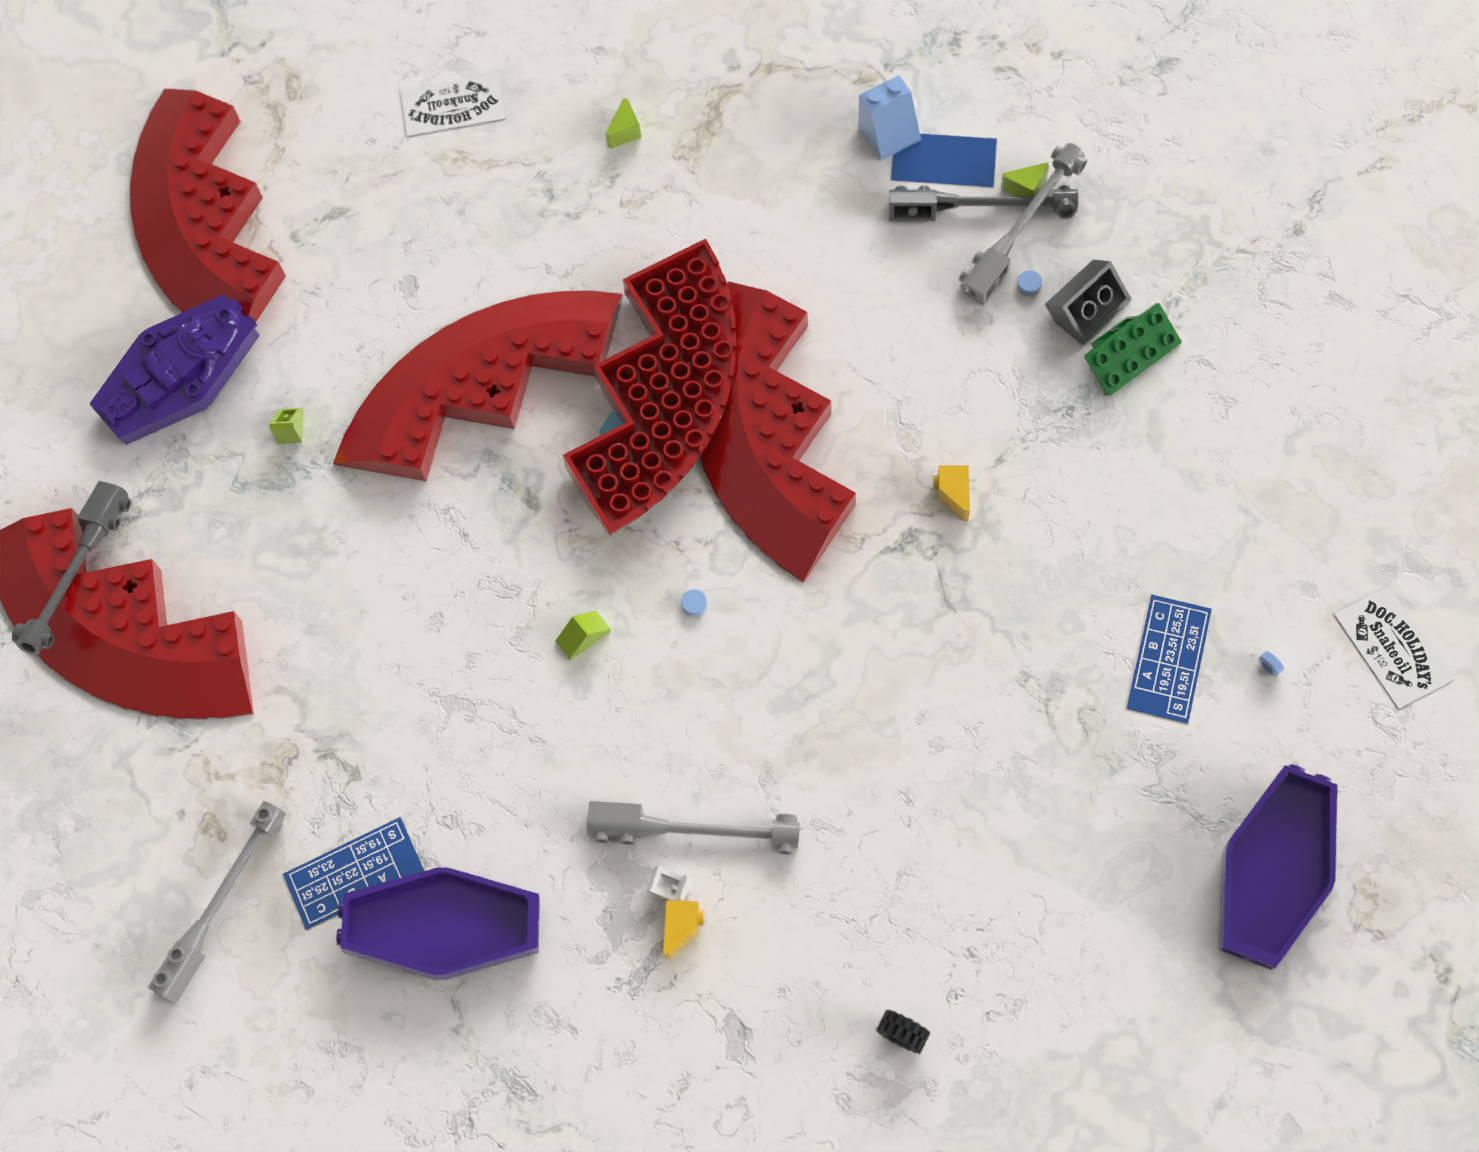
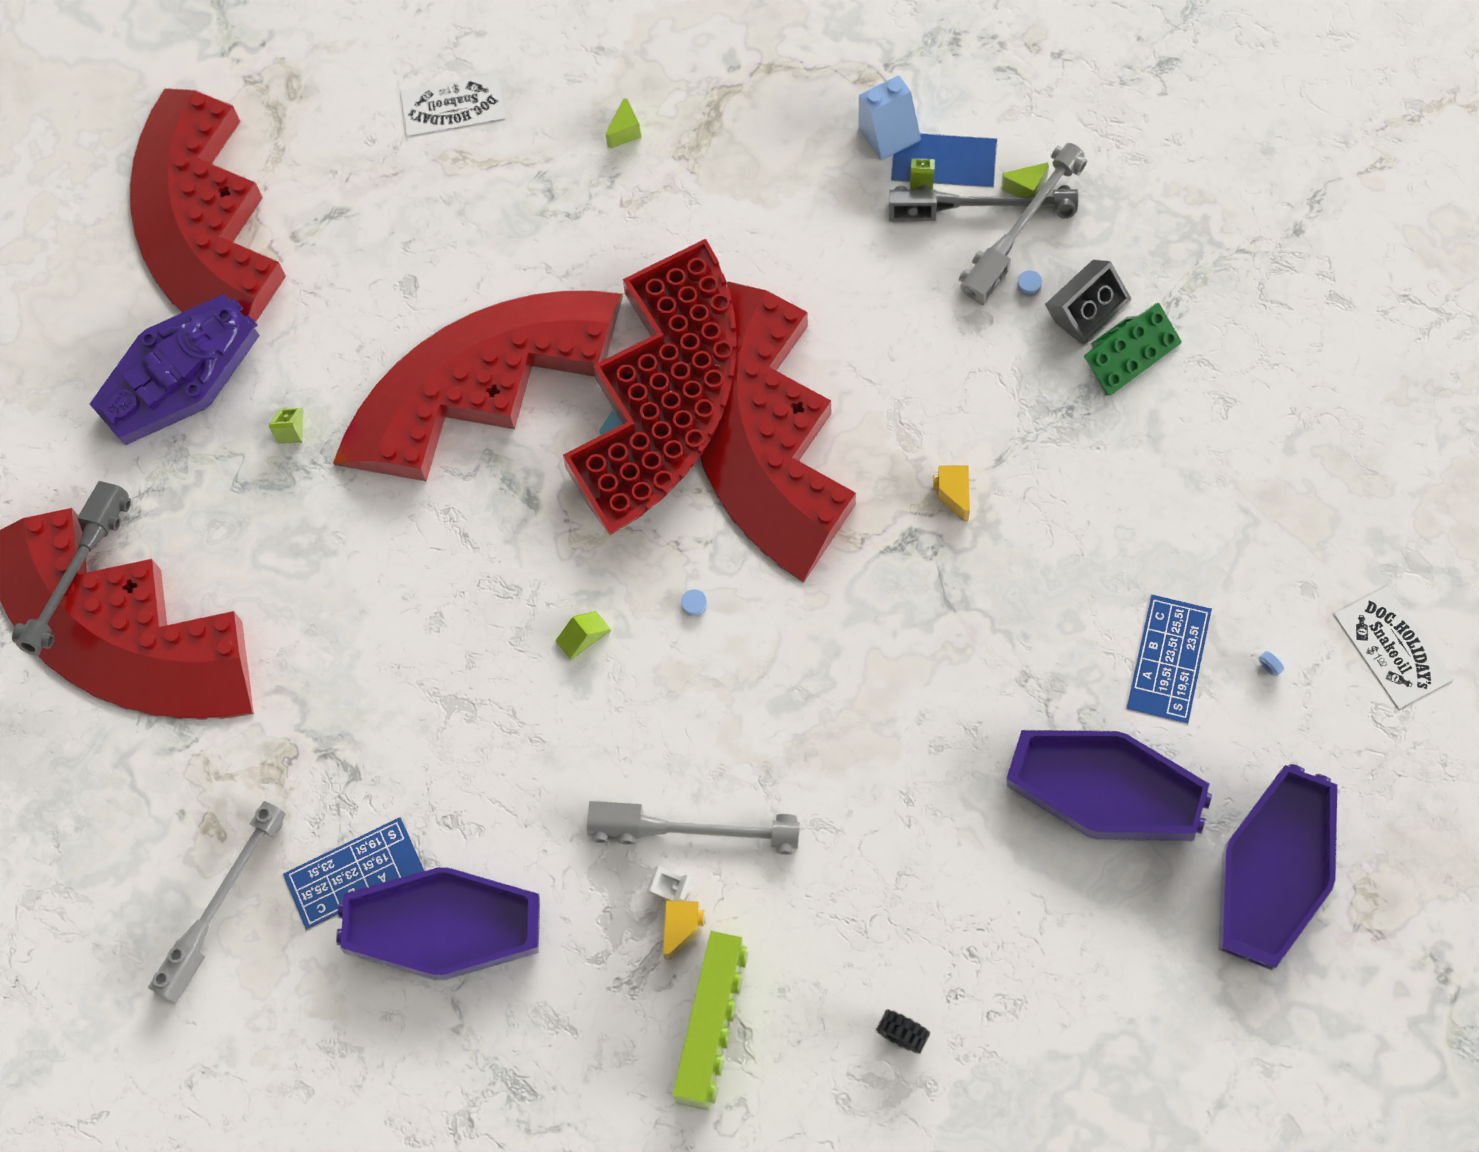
(709, 1020): none -> lime brick
(922, 173): none -> lime slope
(1108, 785): none -> dark purple container

